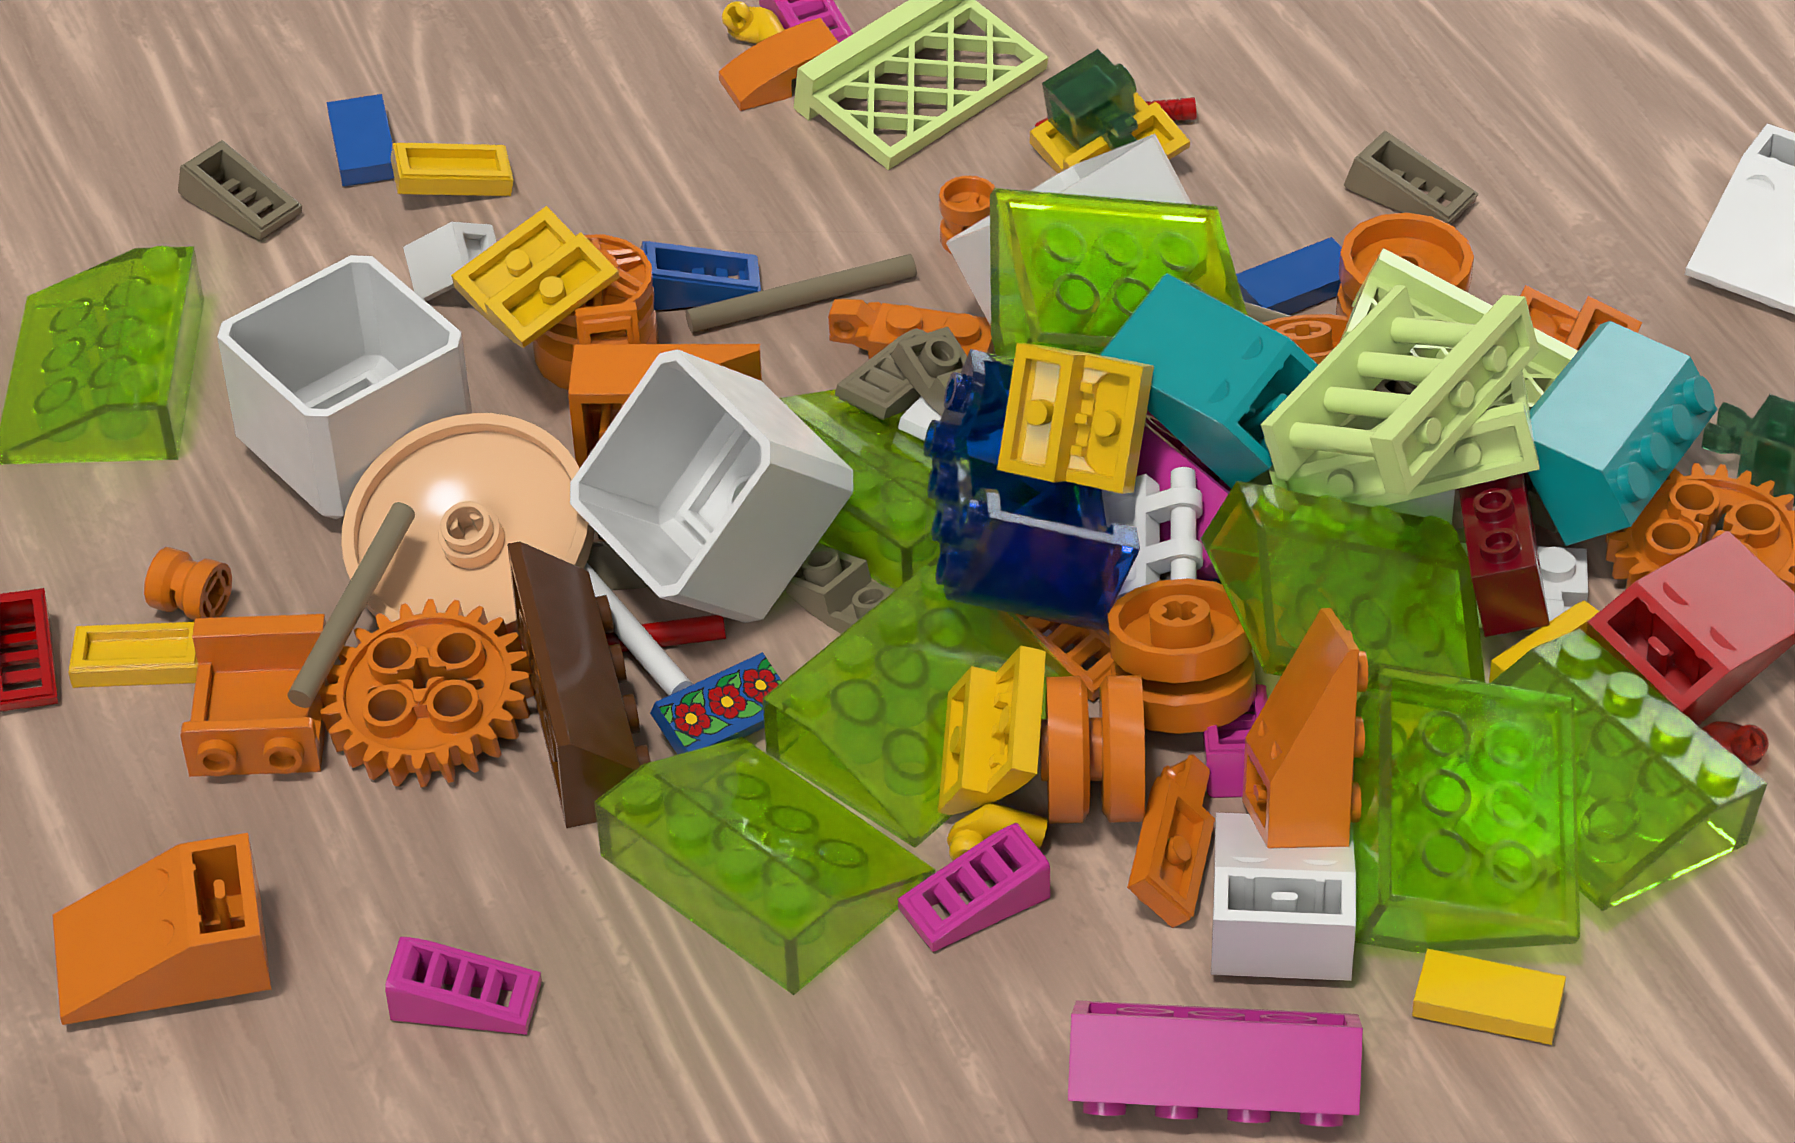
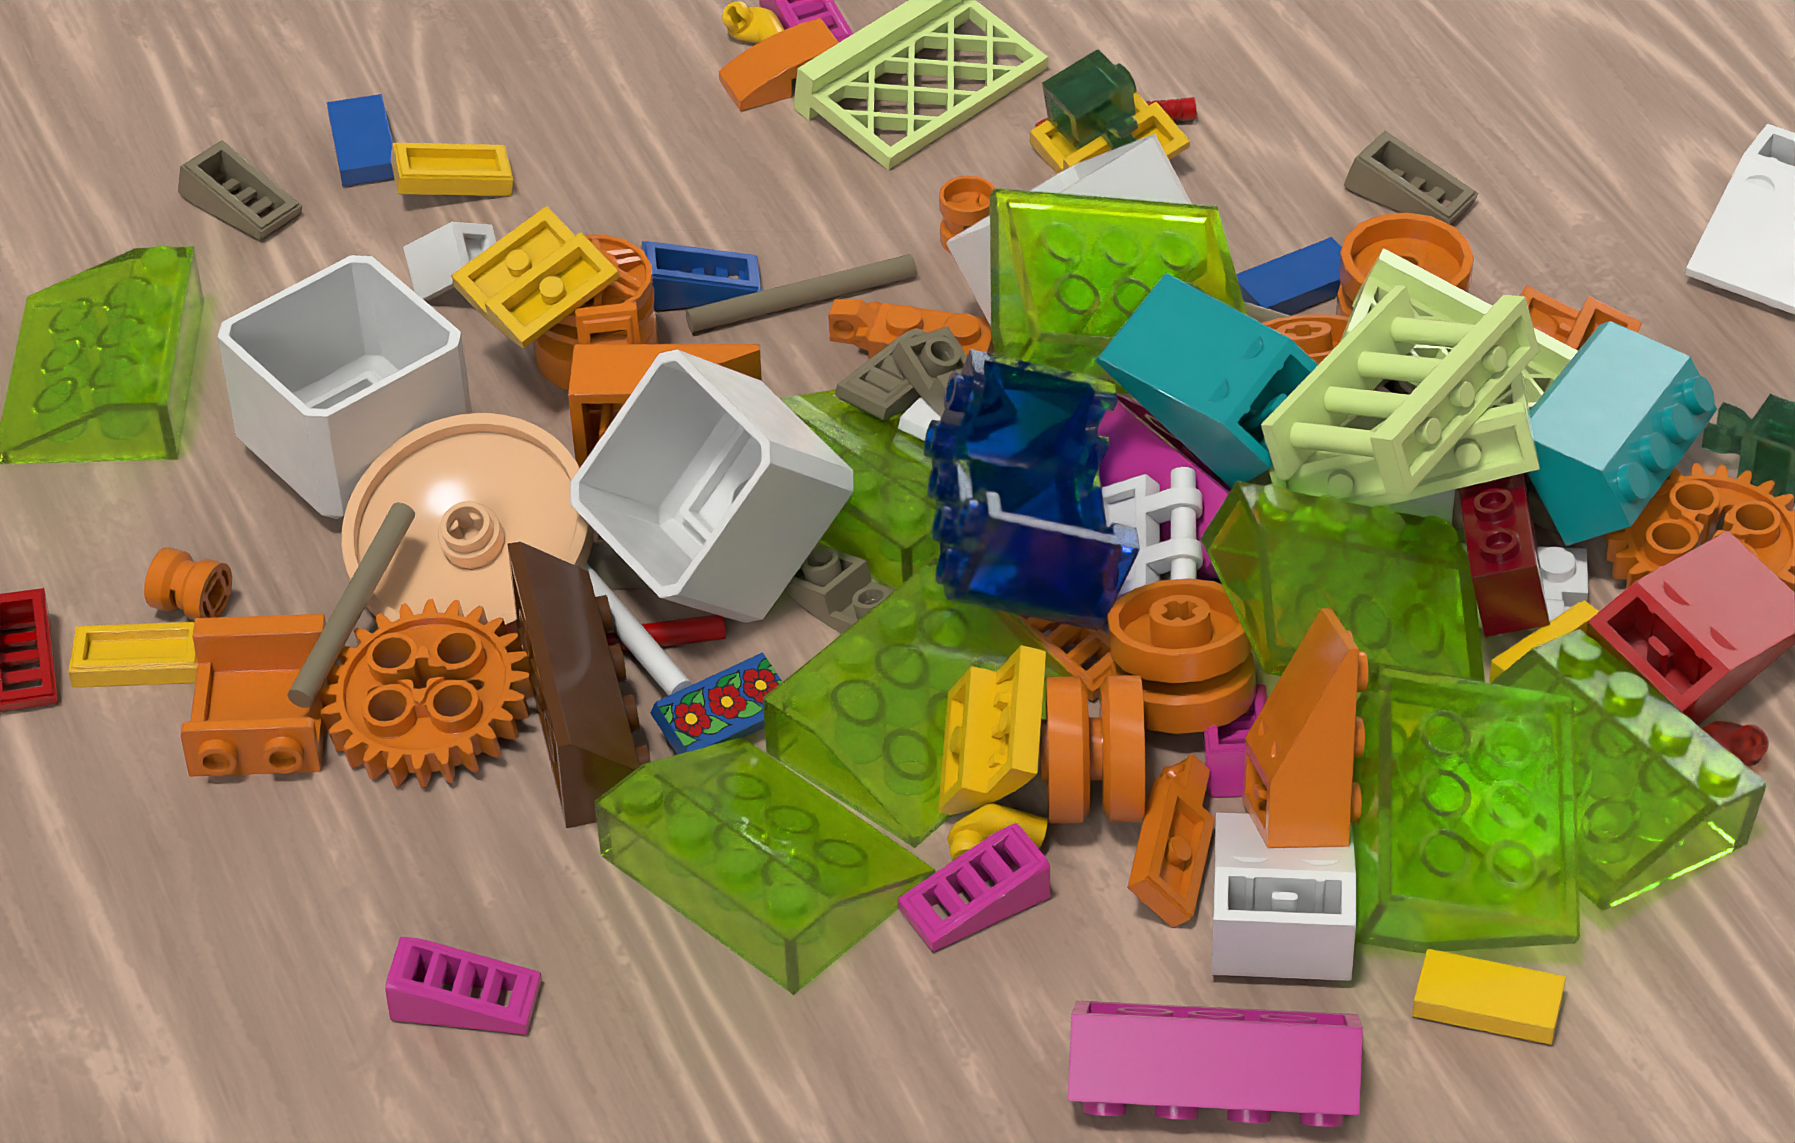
(164, 934): orange slope -> none
(1075, 417): yellow slope -> none

